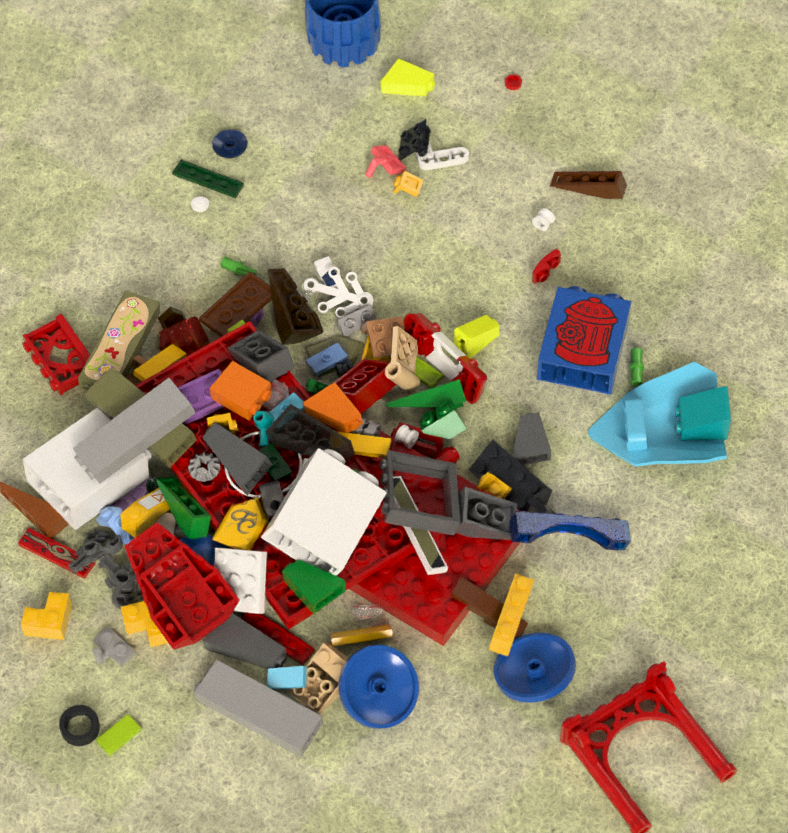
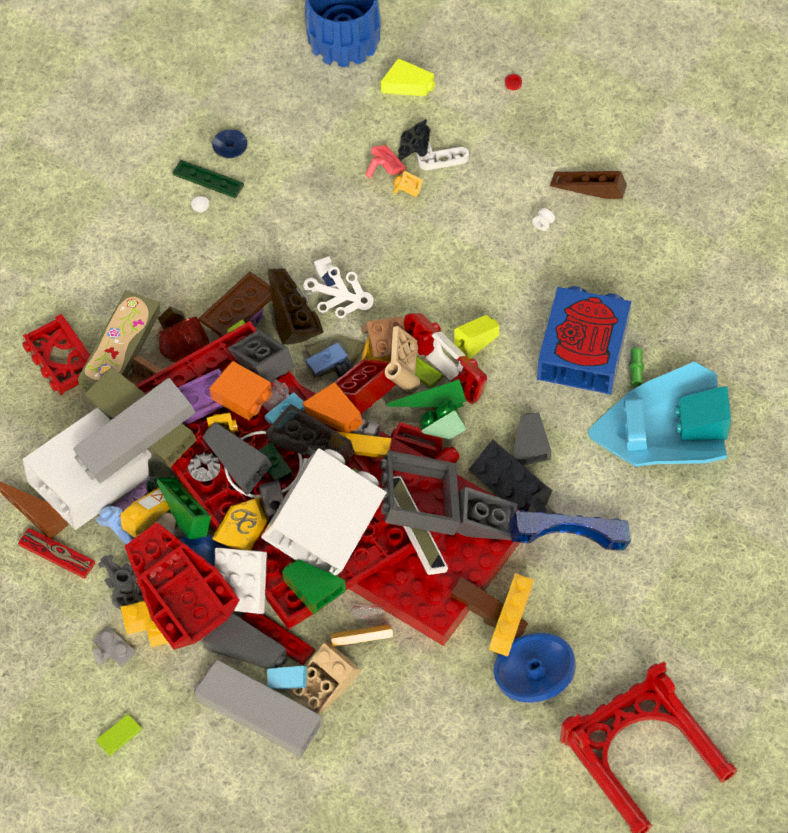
(49, 621): yellow brick -> none
(79, 740): black tyre -> none
(95, 549): dark grey animal -> none
(159, 362): yellow tile -> none
(236, 267): bright green axle -> none
(263, 425): teal bar -> none
(315, 386): green hinge -> none
(354, 320): light grey hinge -> none
(378, 686): blue dish -> none
(406, 436): white wheel -> none
(494, 485): yellow bracket -> none
(542, 269): red slope -> none

